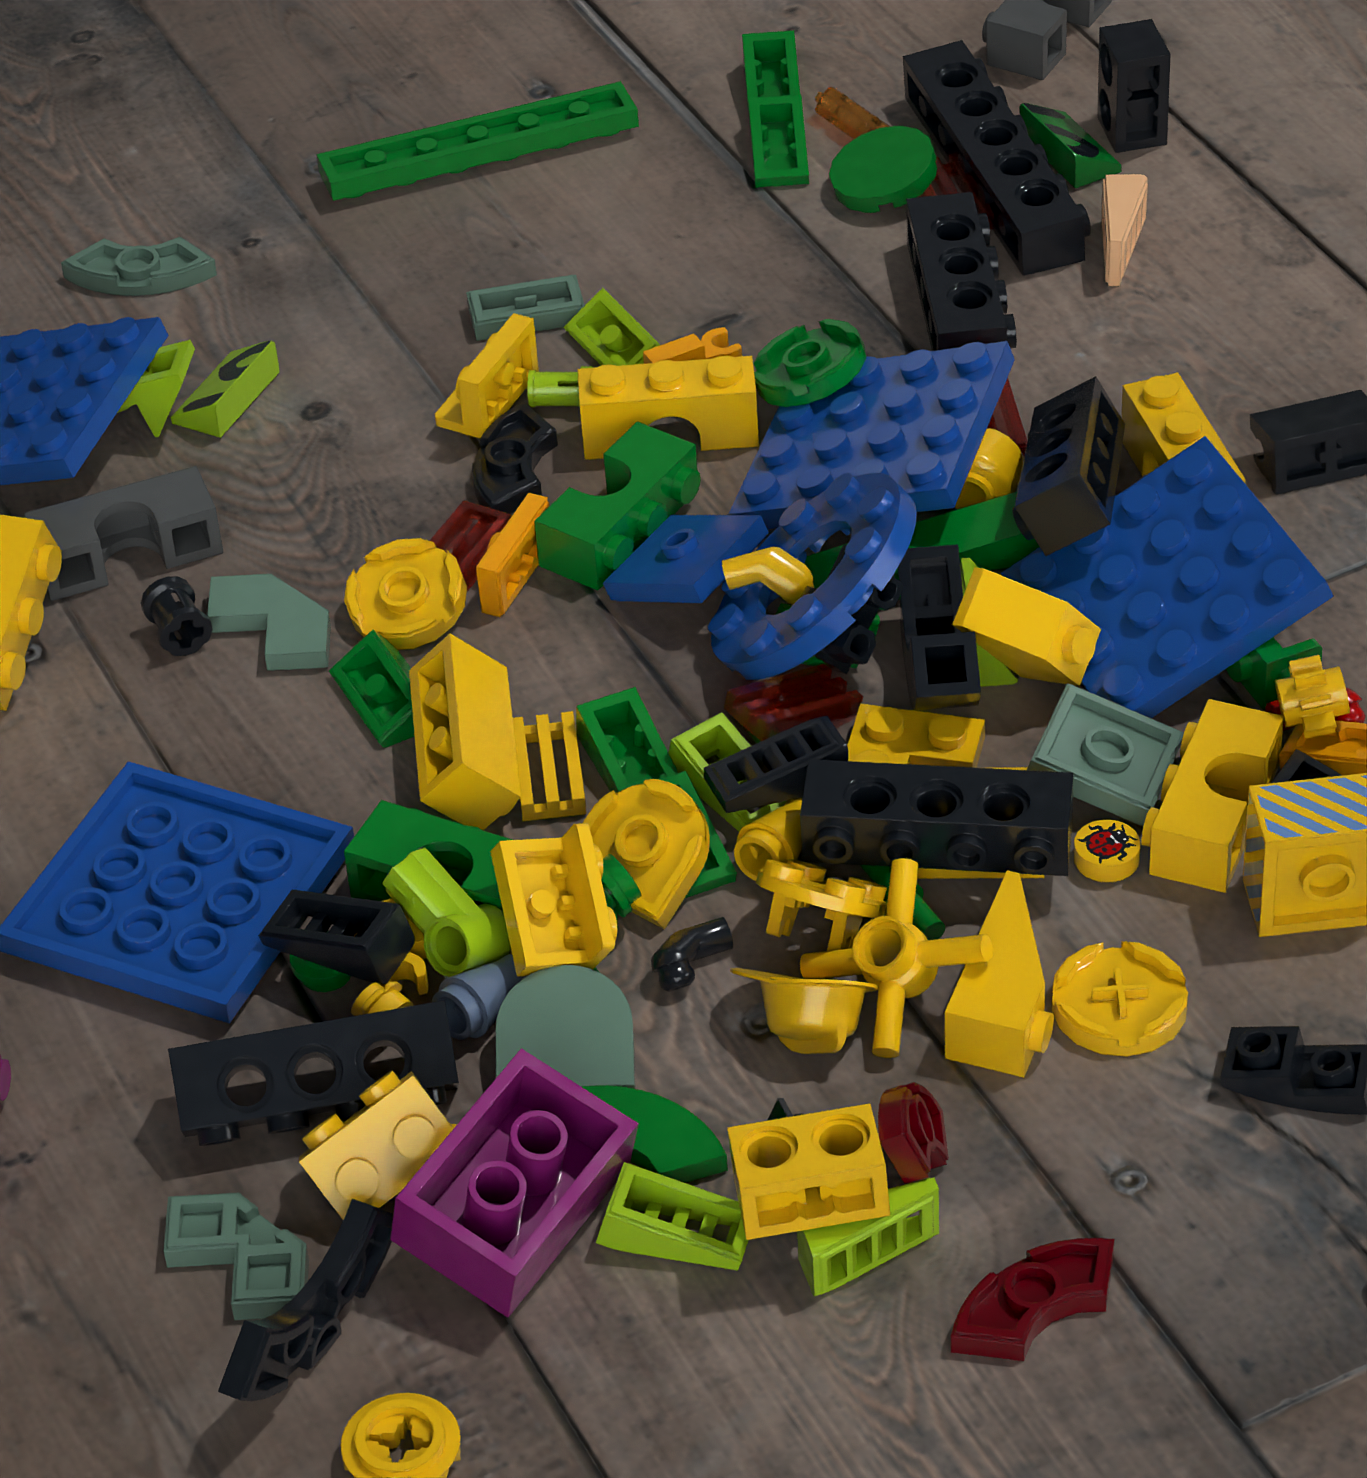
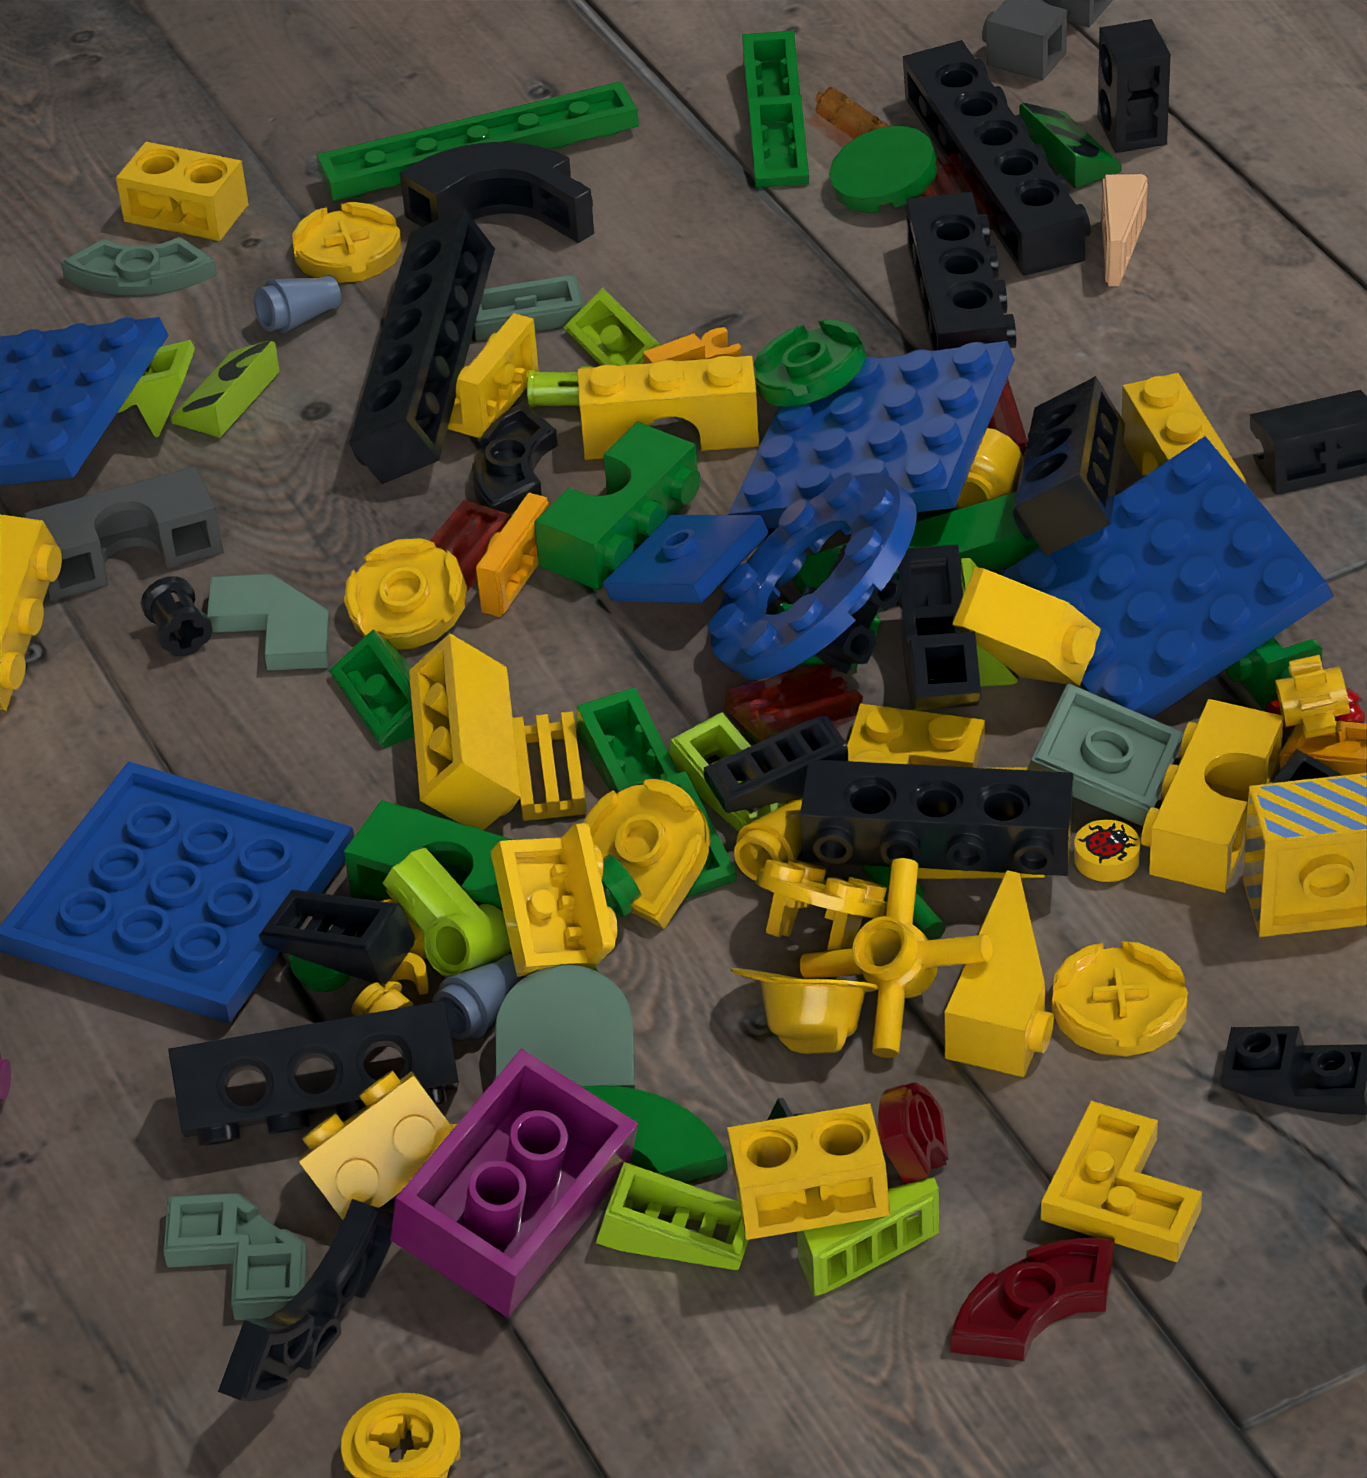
(182, 191): none -> yellow brick
(292, 302): none -> sand blue cone
(347, 243): none -> yellow tile
(422, 347): none -> black brick
(499, 181): none -> black arch
(686, 946): black arm -> none
(772, 568): yellow arm -> none
(1107, 1196): none -> yellow plate

